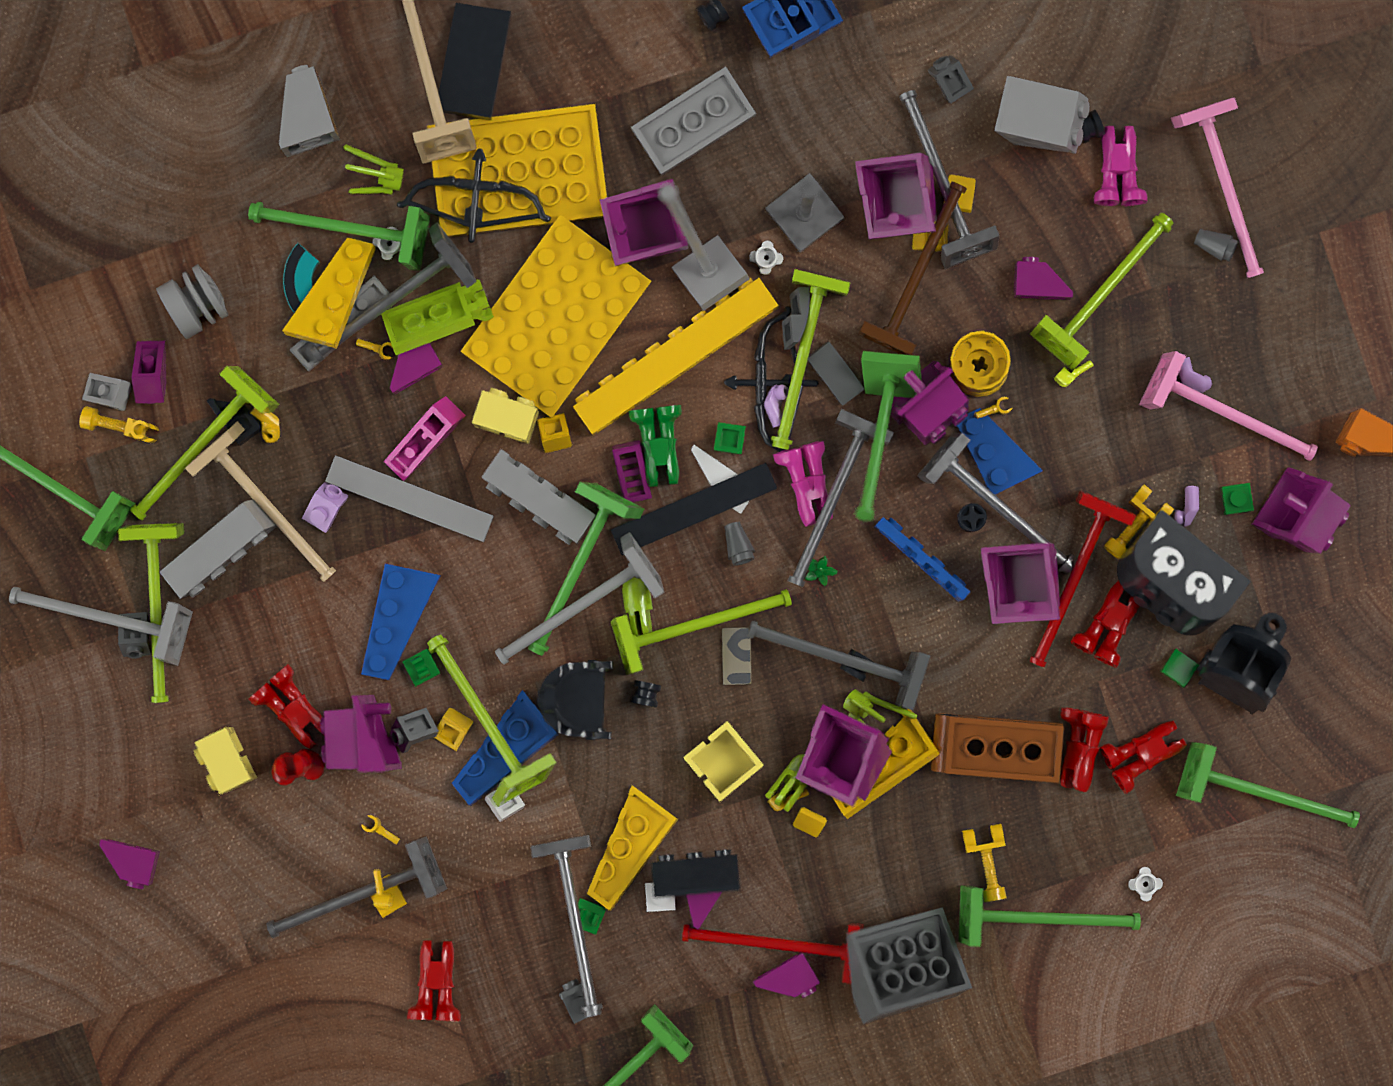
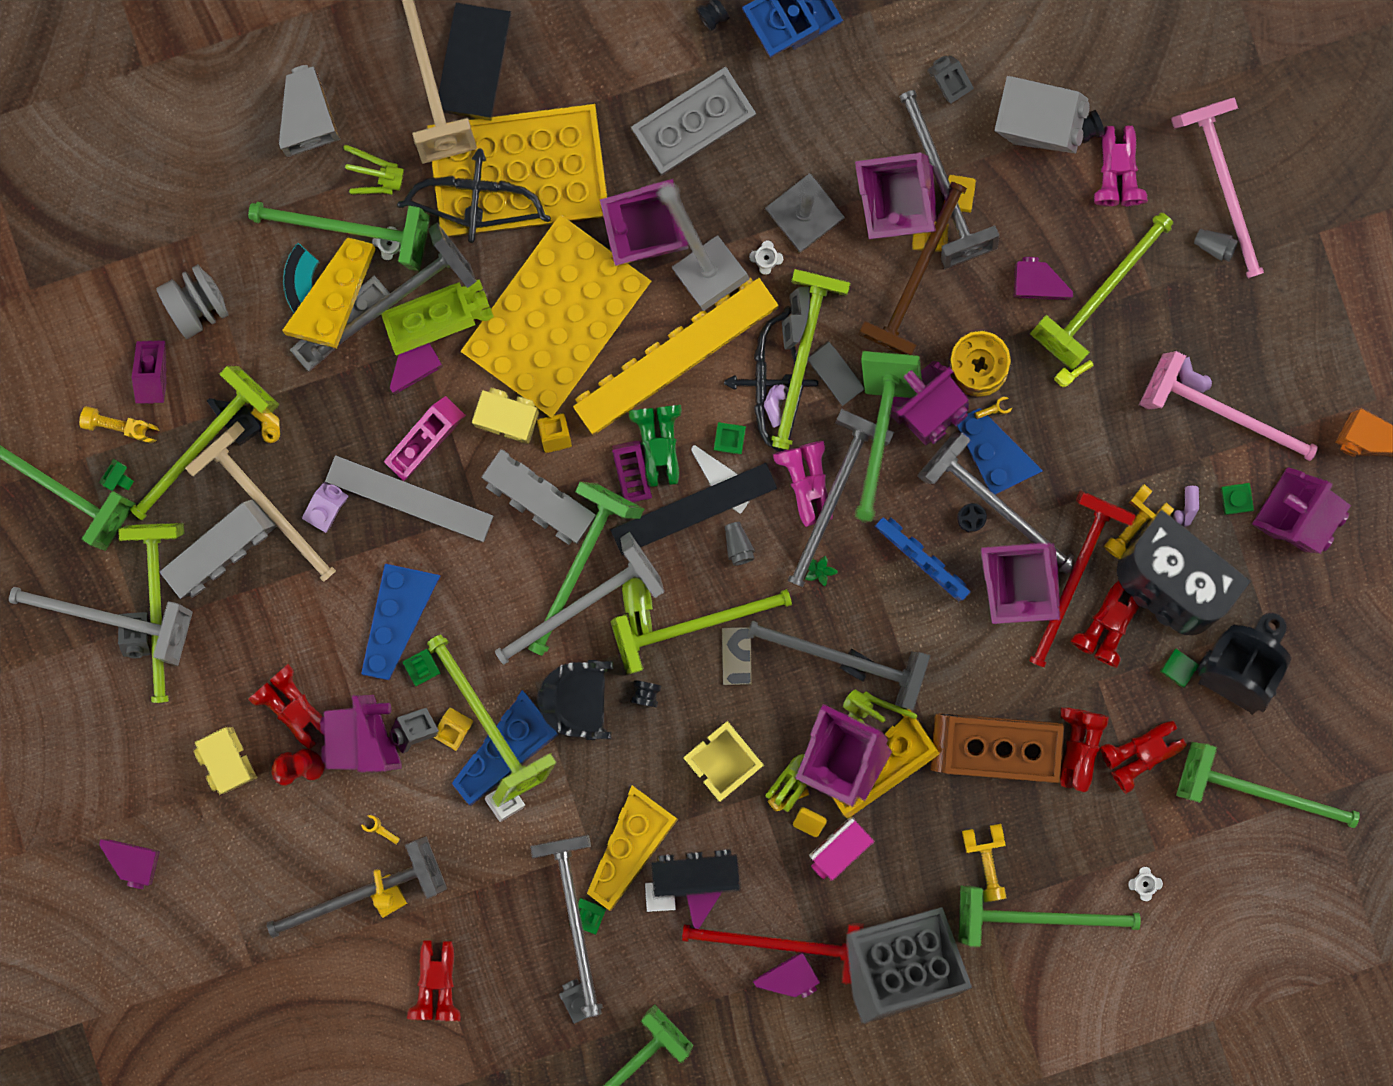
(107, 391): light grey slope -> none
(115, 475): none -> green tile
(375, 347): yellow hand -> none
(840, 849): none -> dark pink piece

